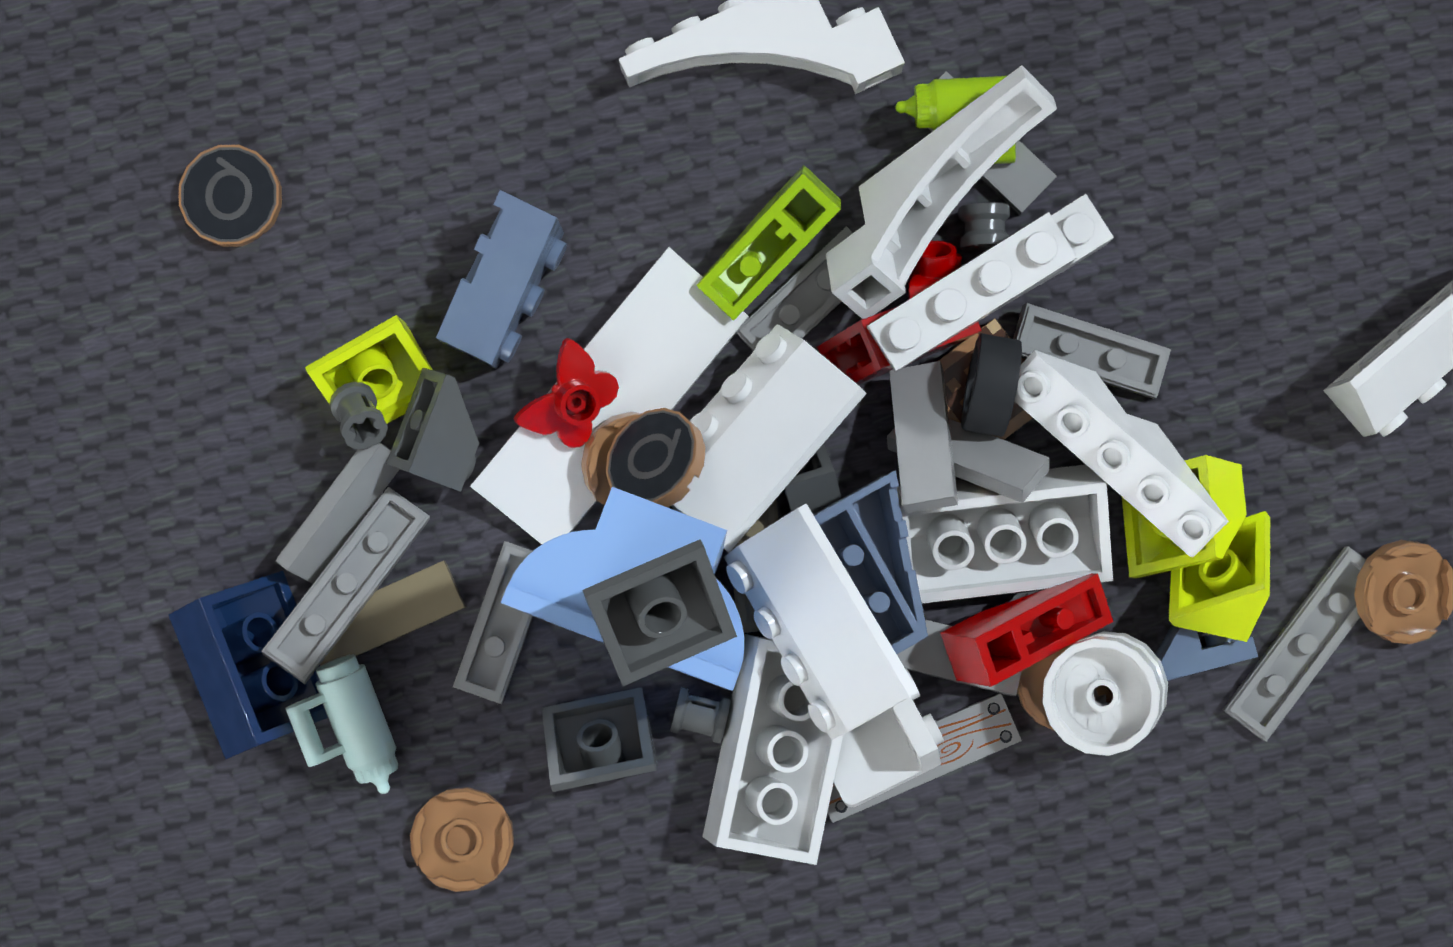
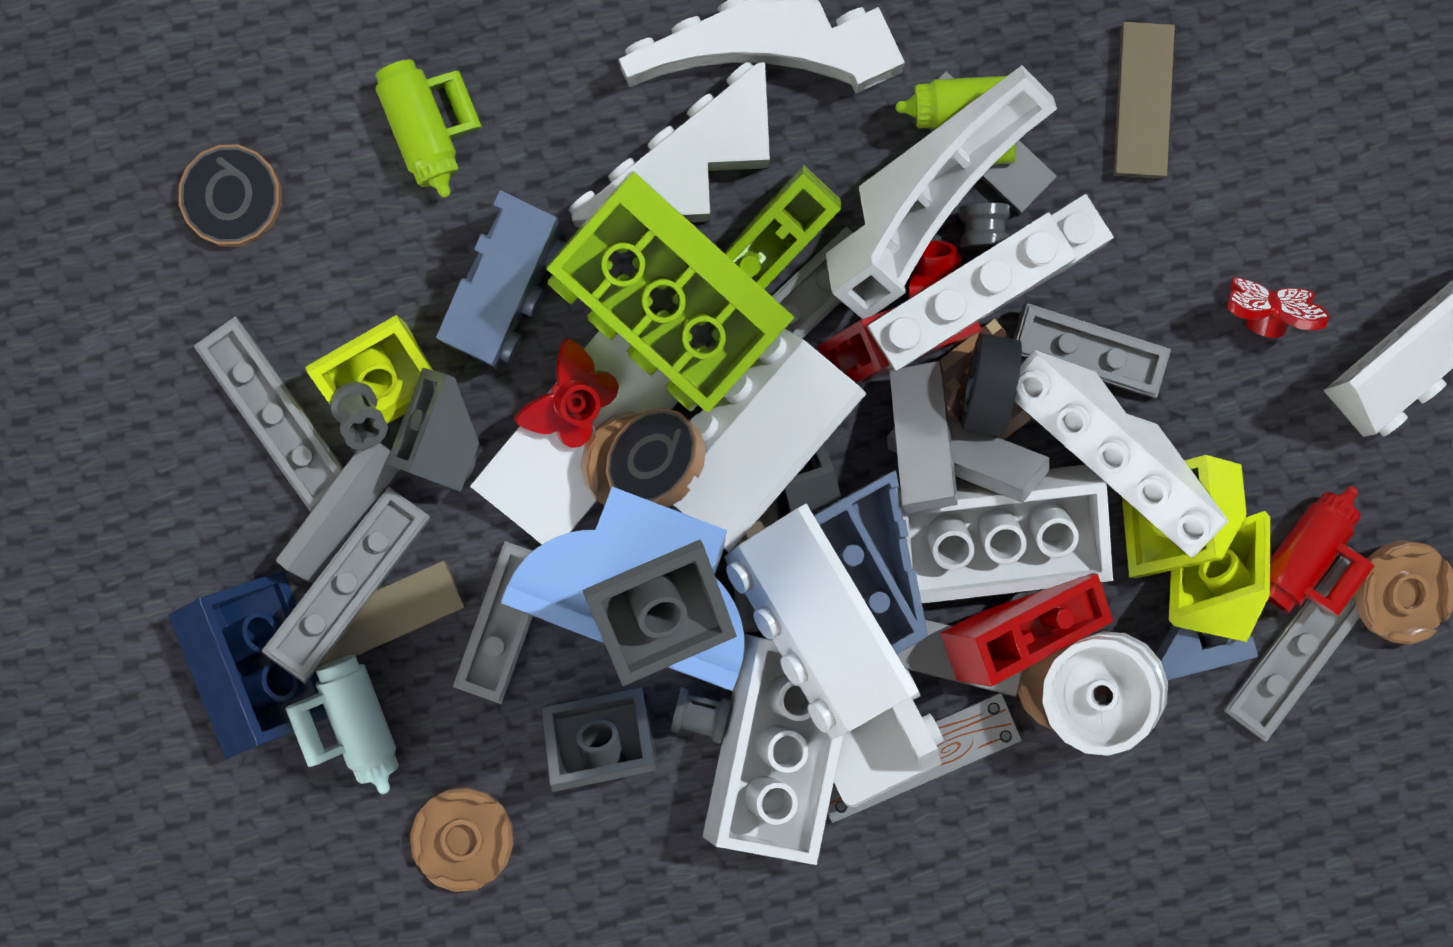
(270, 410): none -> light grey tile
(418, 122): none -> lime piece
(704, 290): none -> lime brick
(719, 135): none -> white slope
(1144, 100): none -> dark tan tile
(1272, 312): none -> red animal
(1311, 550): none -> red piece

